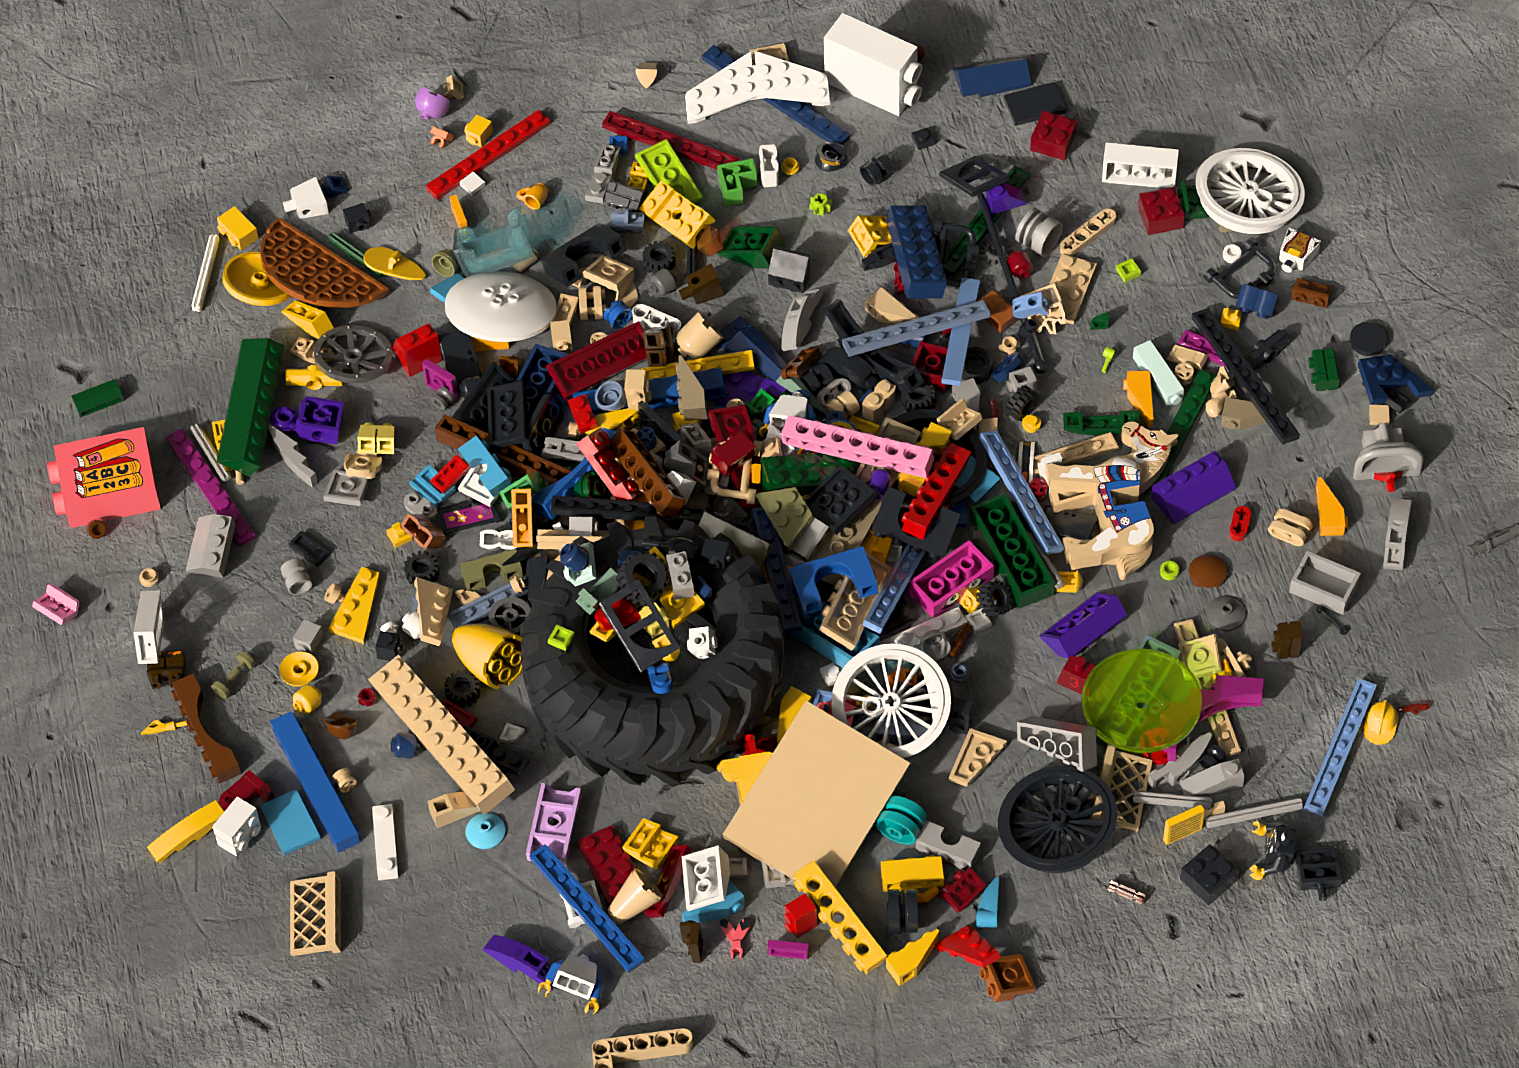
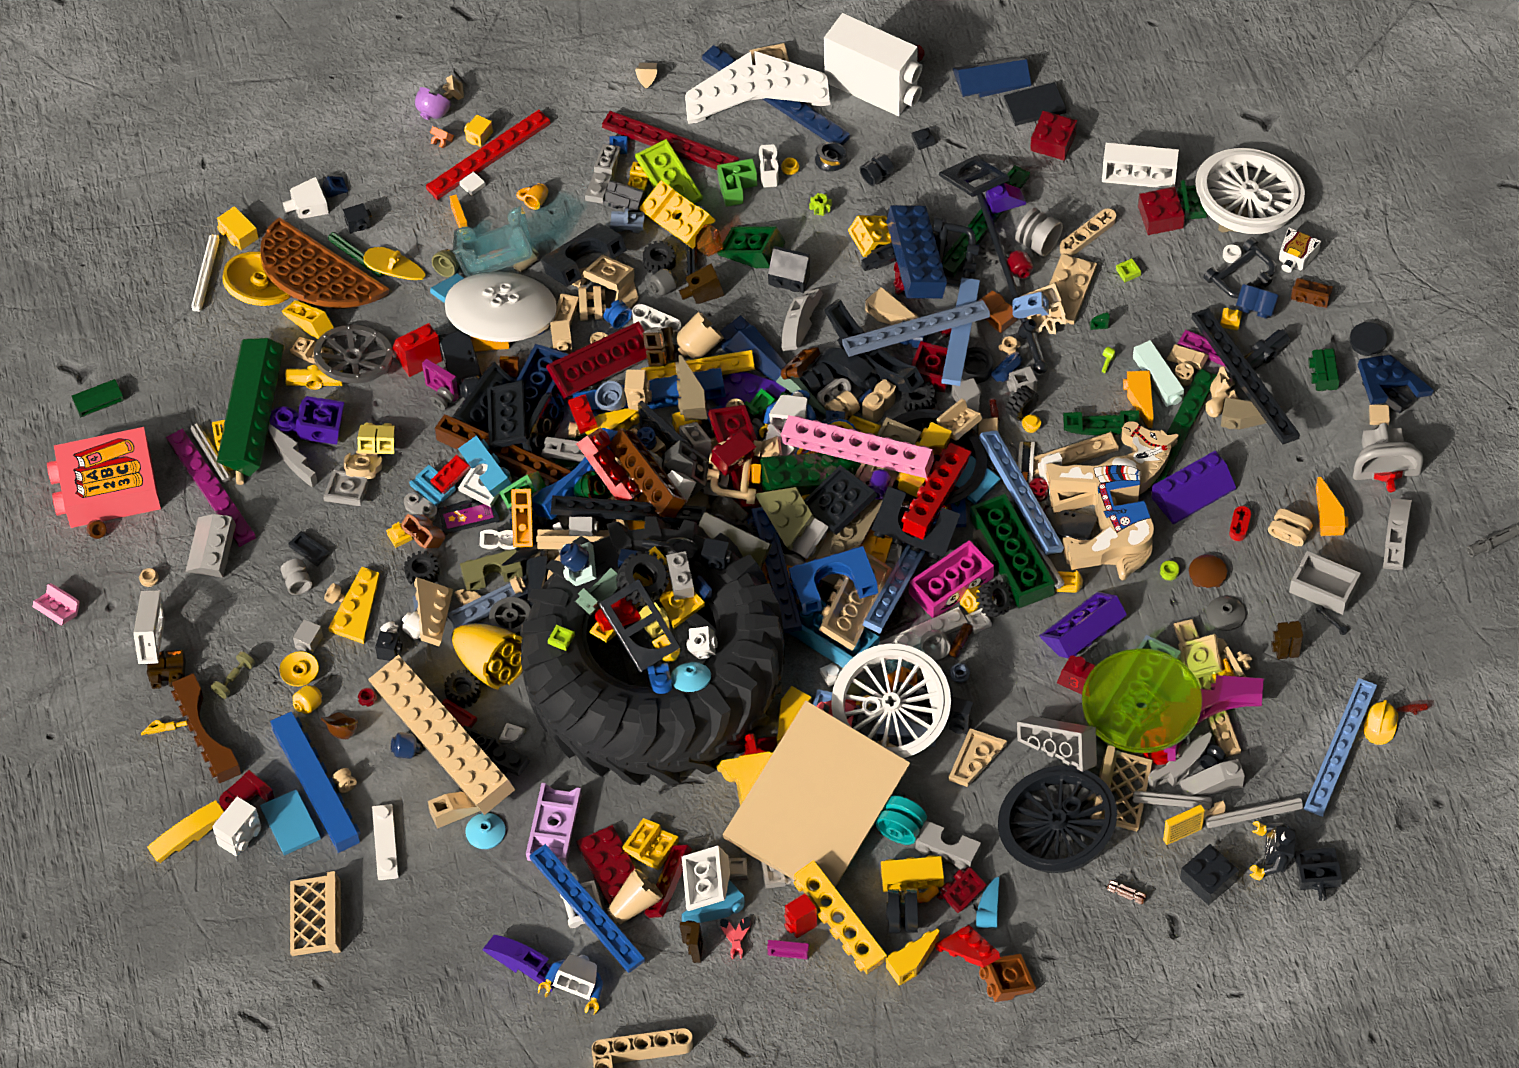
(691, 677): none -> medium azure dish

